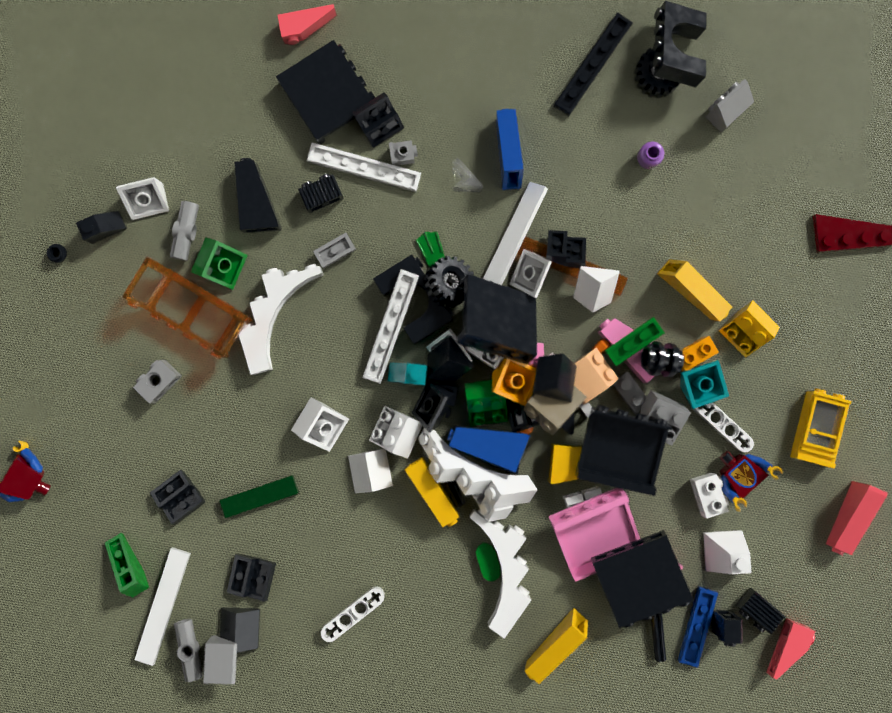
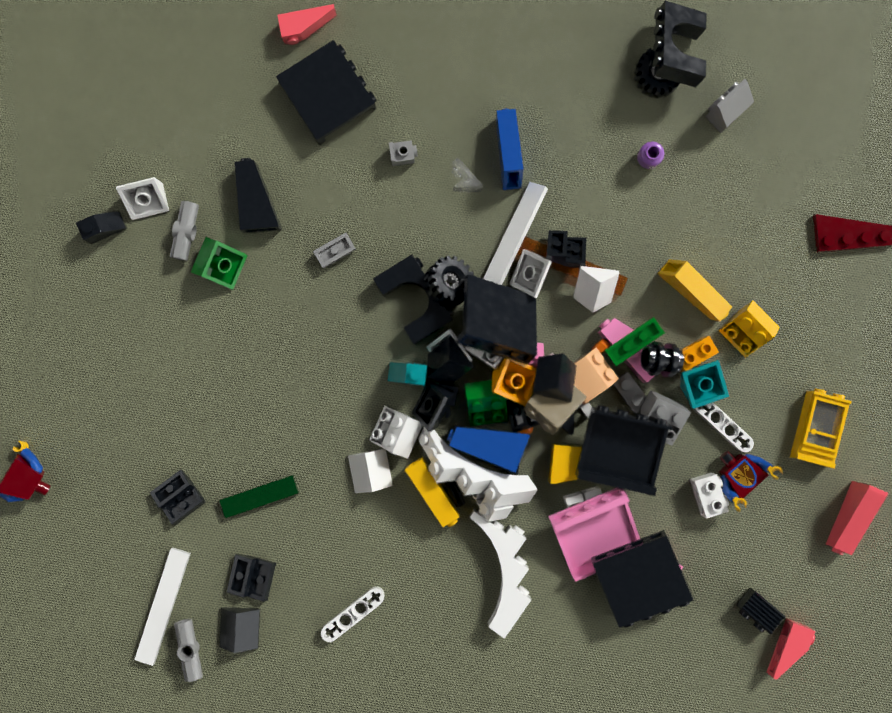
(53, 249): black plate -> none
(126, 567): green slope -> none
(168, 377): light grey brick -> none
(203, 296): clear orange windscreen -> none
(220, 661): light grey slope -> none
(256, 338): white arch -> none
(319, 424): white slope -> none
(320, 193): black brick -> none
(363, 167): white tile -> none
(378, 120): black slope -> none
(390, 326): white tile -> none
(430, 247): green piece -> none
(488, 561): green tile -> none
(557, 646): yellow slope -> none
(593, 64): black tile -> none
(658, 638): black axle -> none
(697, 627): blue tile -> none
(726, 552): white slope -> none
(727, 627): black brick -> none

